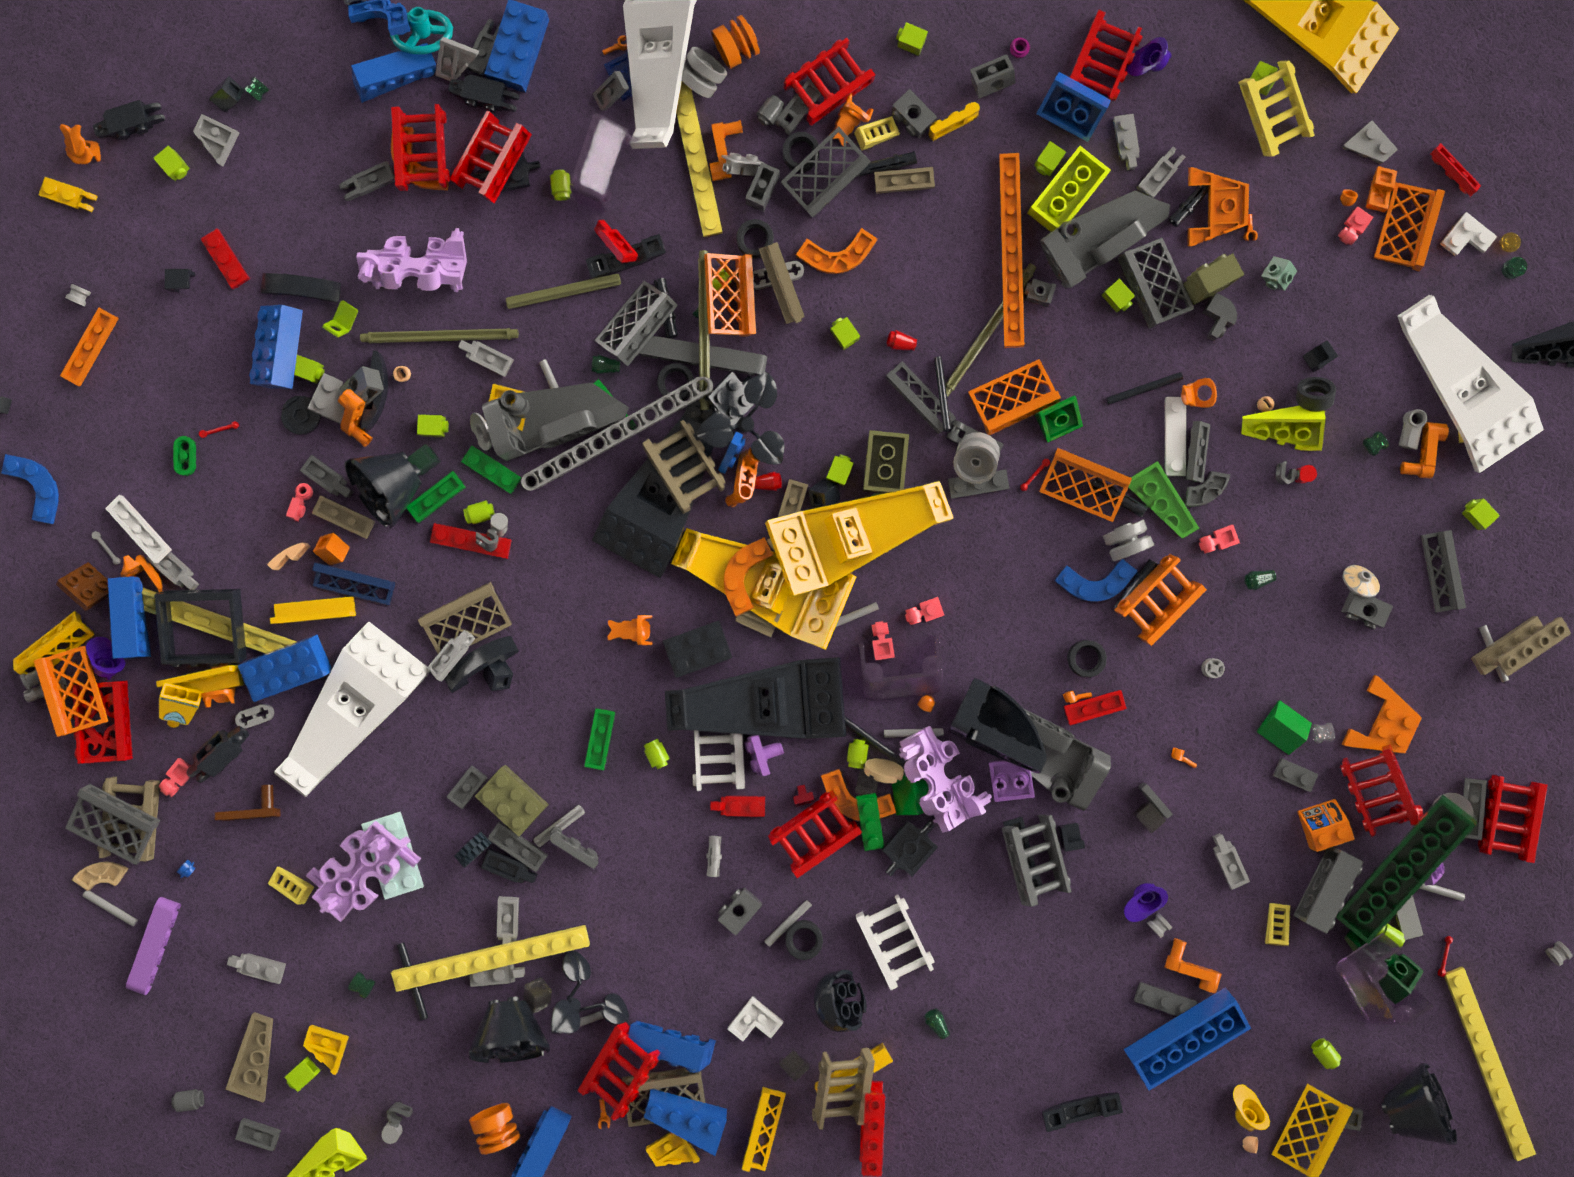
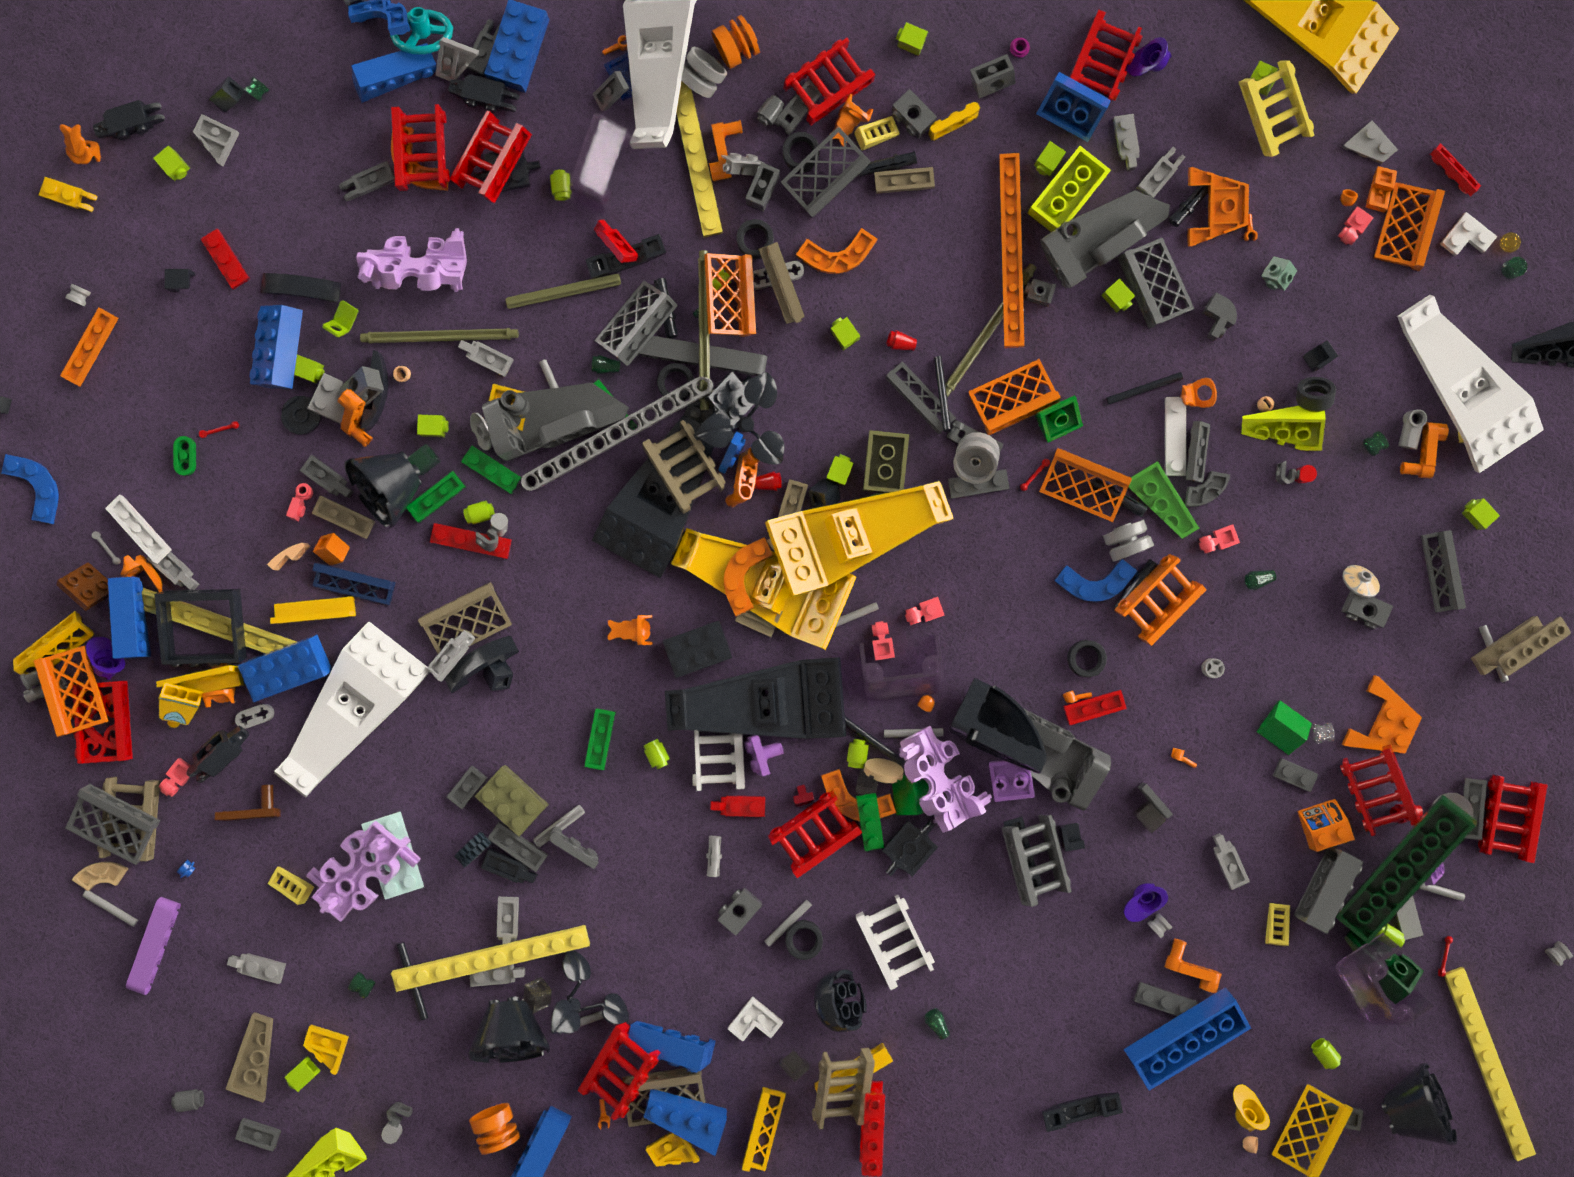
(1213, 278): olive brick -> none

